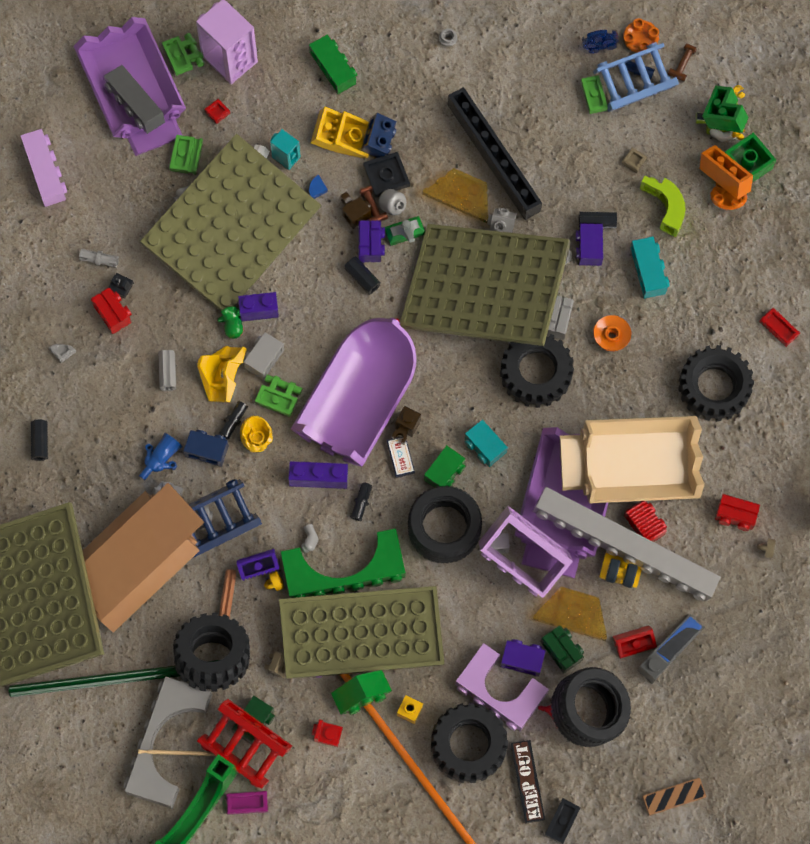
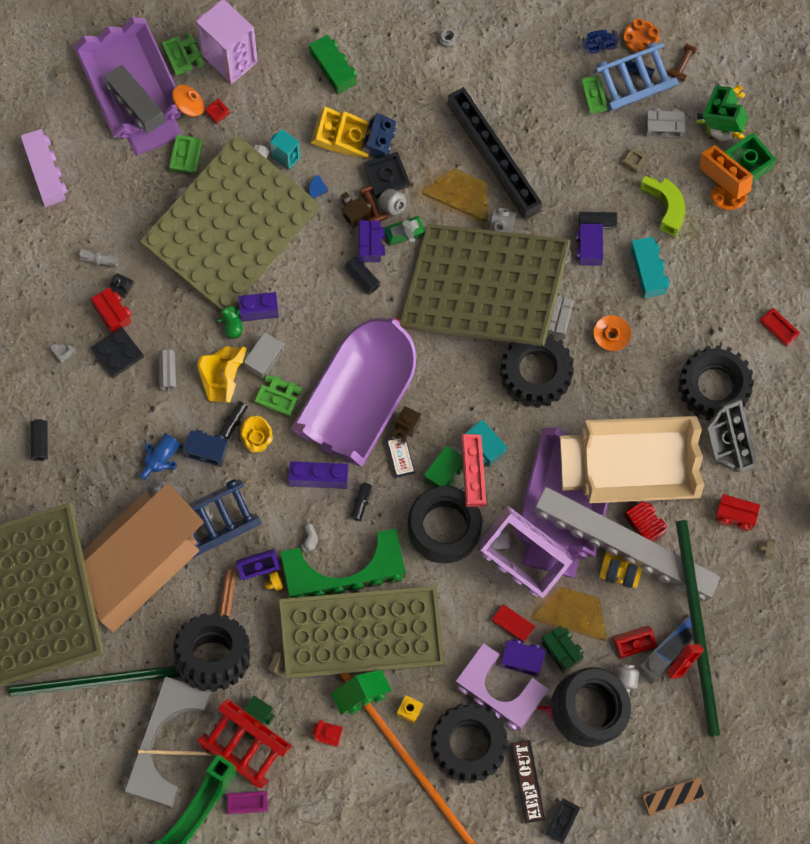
(117, 352): none -> black plate
(188, 100): none -> orange dish
(473, 470): none -> coral tile
(513, 623): none -> red tile
(628, 675): none -> light grey head
(665, 123): none -> light grey brick
(686, 659): none -> red plate
(698, 628): none -> dark green axle
(731, 437): none -> dark grey wedge

